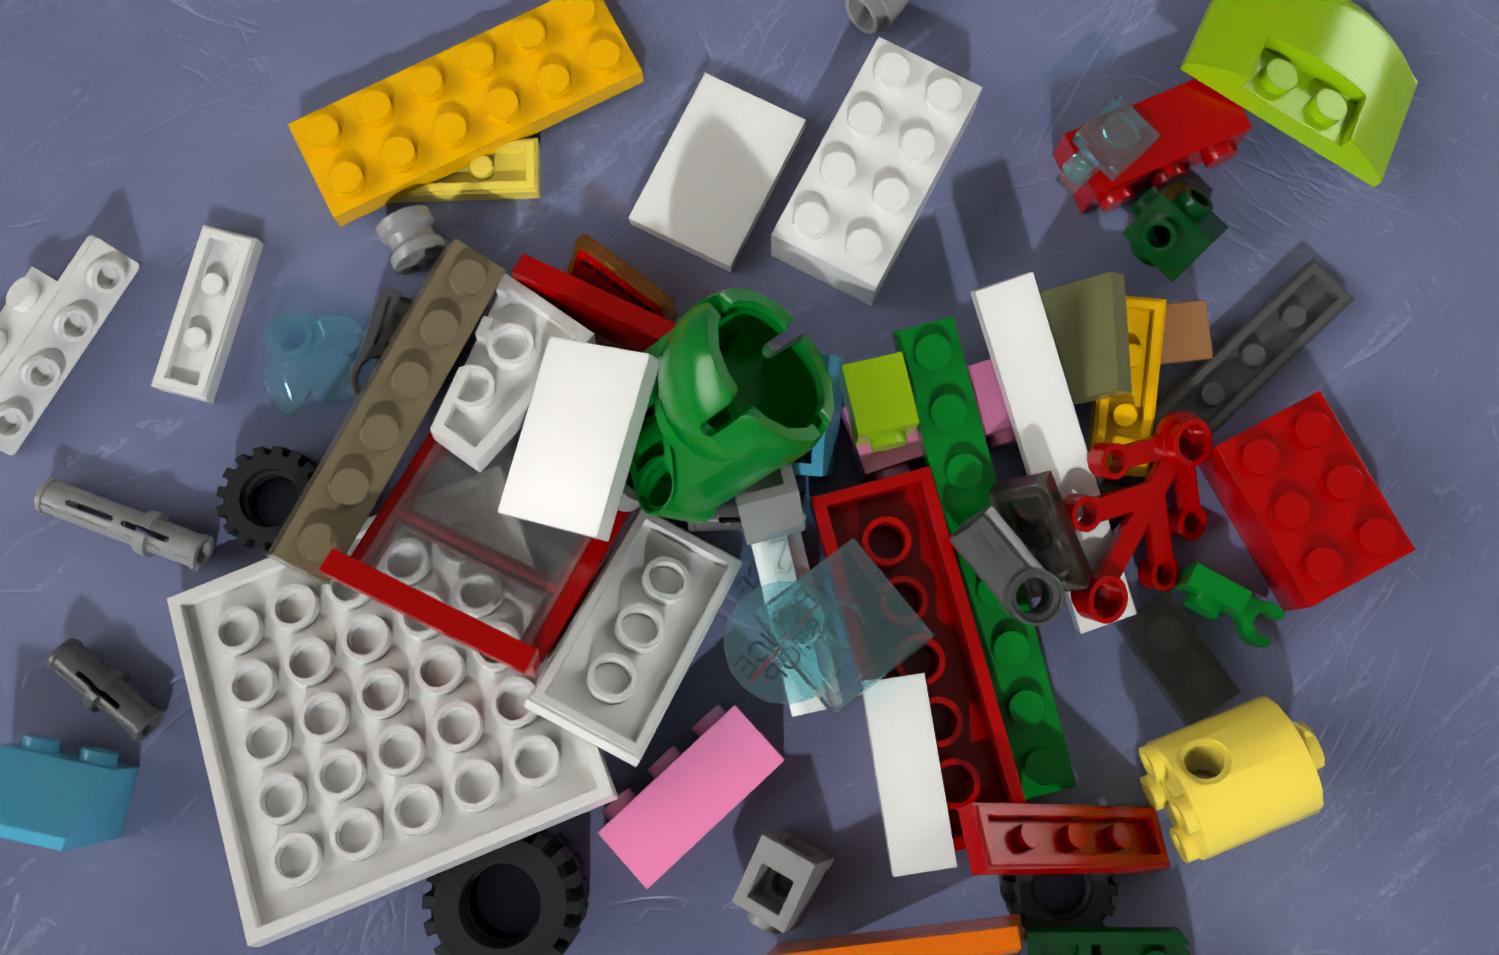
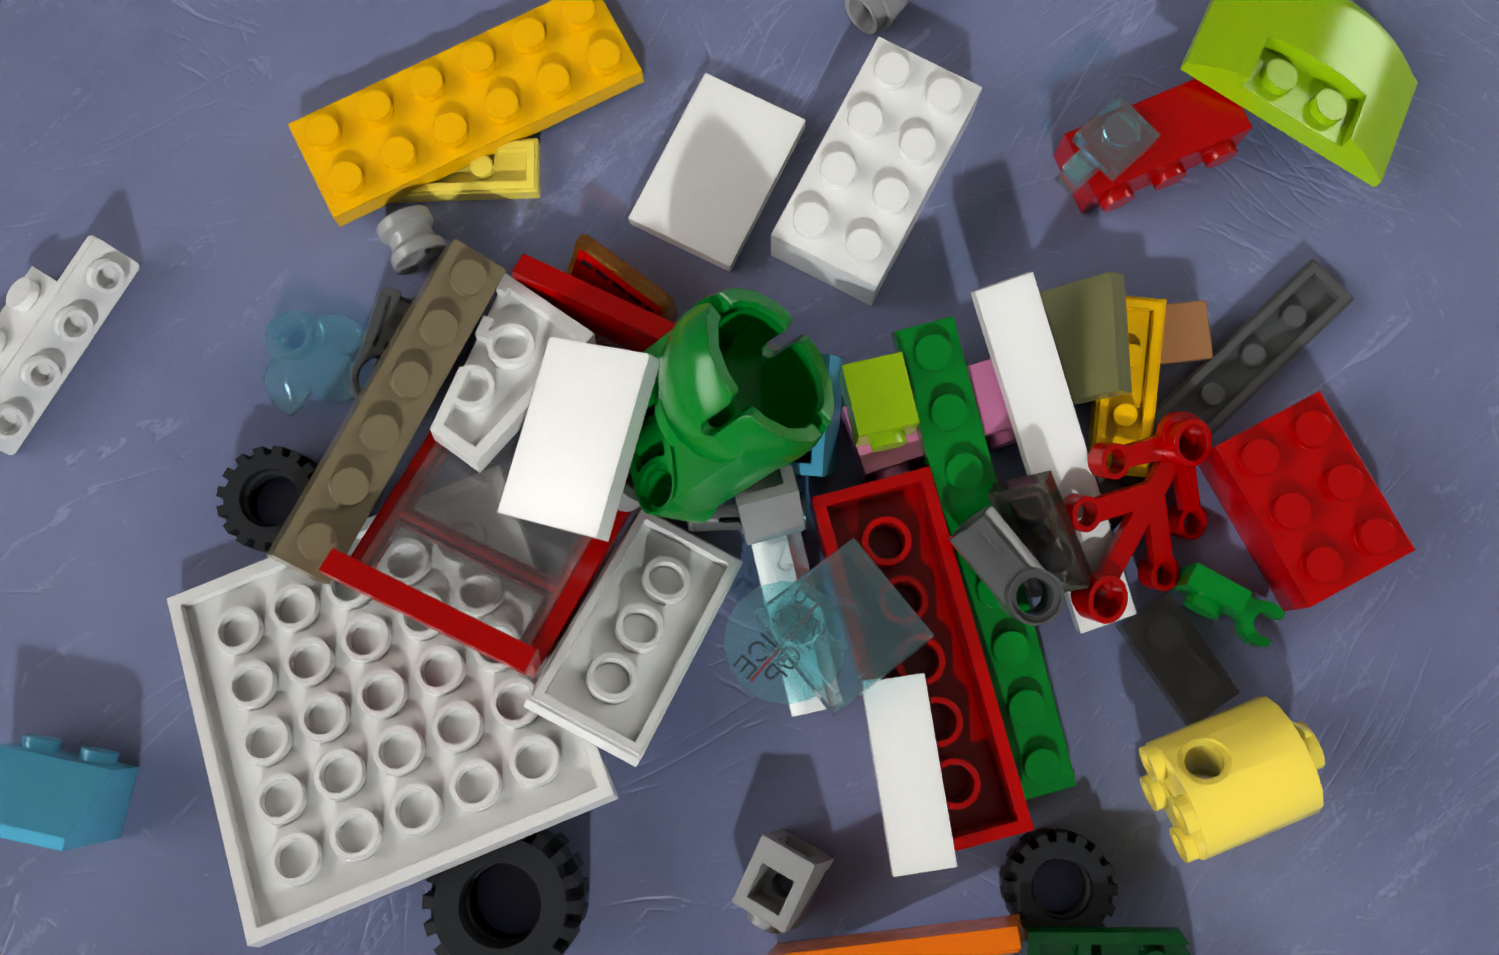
(67, 503): light grey pin -> none
(105, 689): dark grey pin -> none
(207, 314): white tile -> none
(689, 793): bright pink brick -> none
(1062, 839): red tile -> none
(1173, 228): dark green brick -> none

